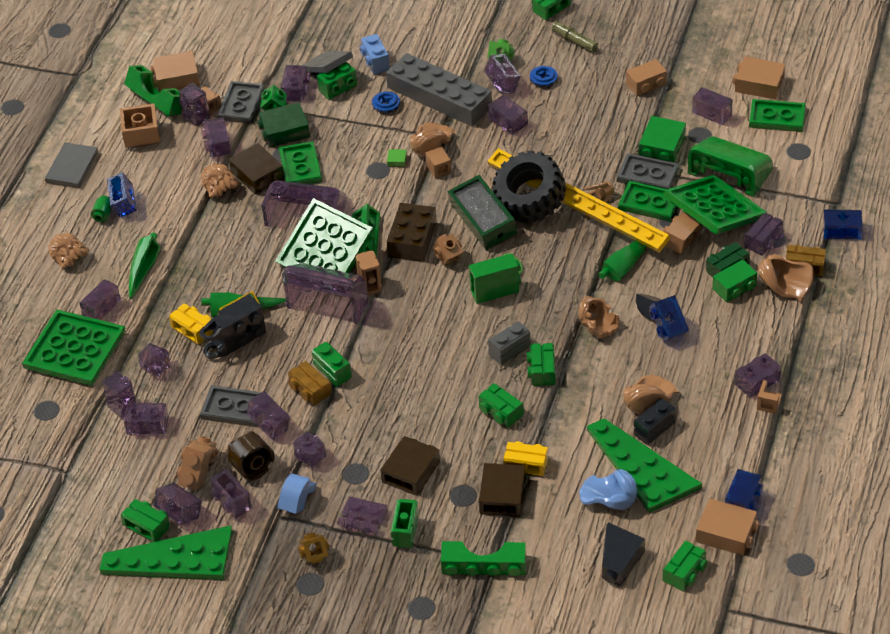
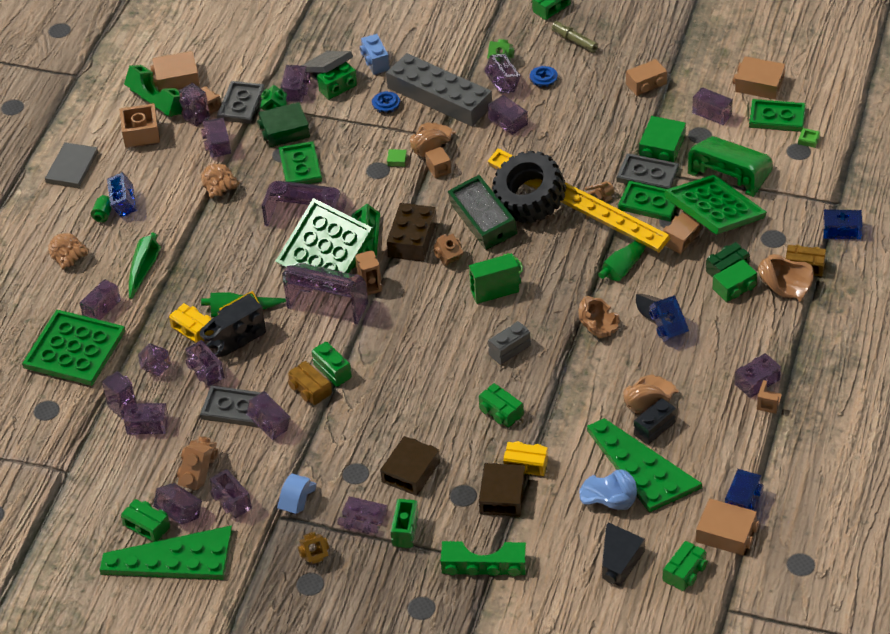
(204, 363): none -> clear purple brick
(250, 455): dark brown brick -> none
(256, 168): dark brown brick -> none
(309, 449): clear purple brick -> none
(542, 364): green brick -> none
(764, 234): clear purple brick -> none
(809, 138): none -> bright green tile

